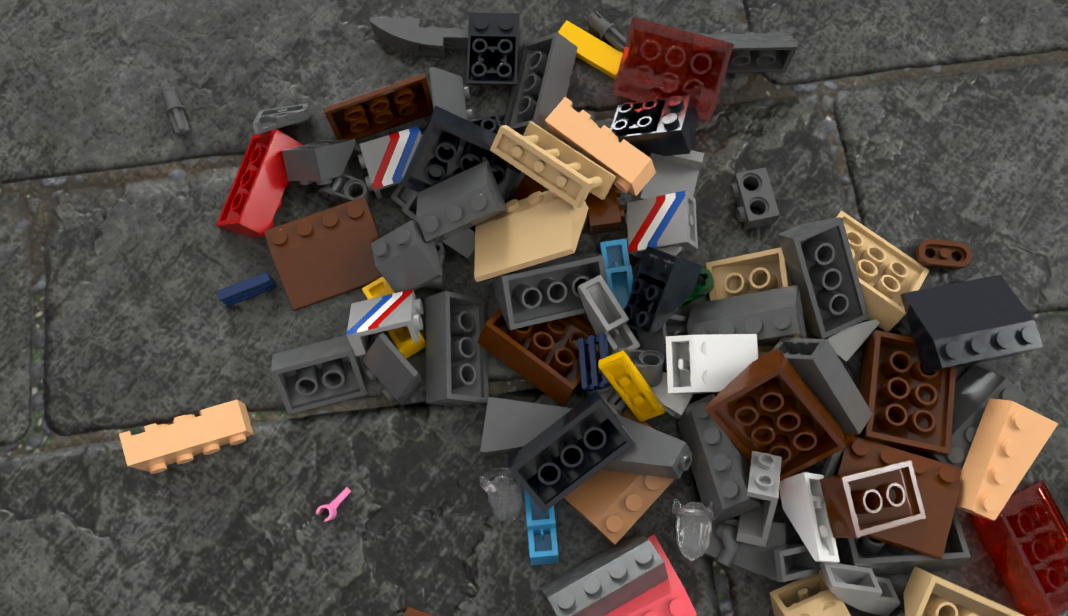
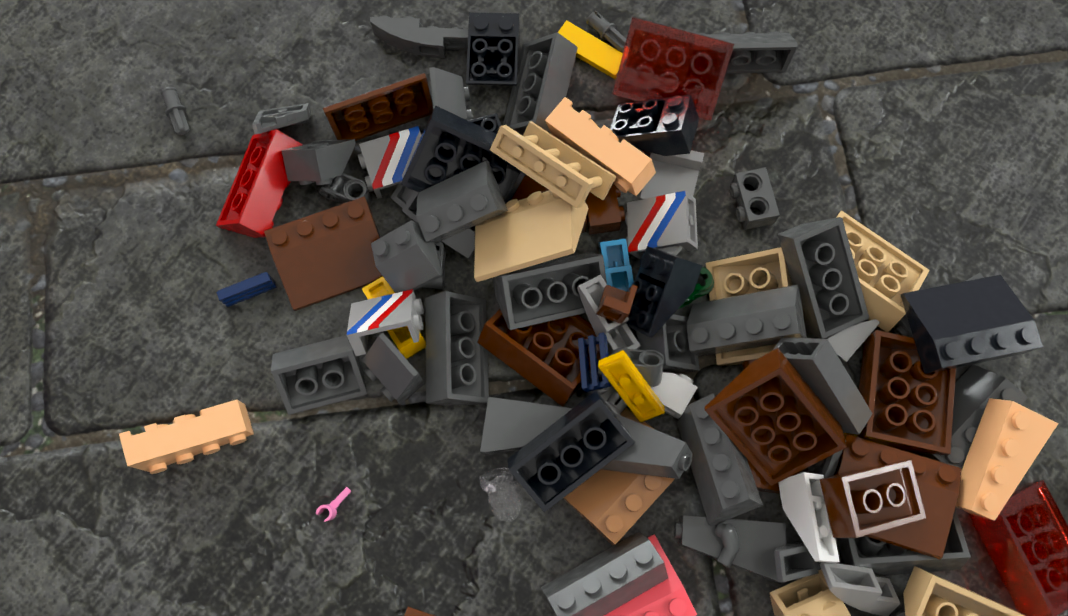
(541, 533): dark azure slope -> none
(616, 303): none -> reddish brown panel
(693, 527): clear piece -> none
(707, 361): white slope -> none
(762, 484): light grey panel -> none
(941, 254): reddish brown plate -> none

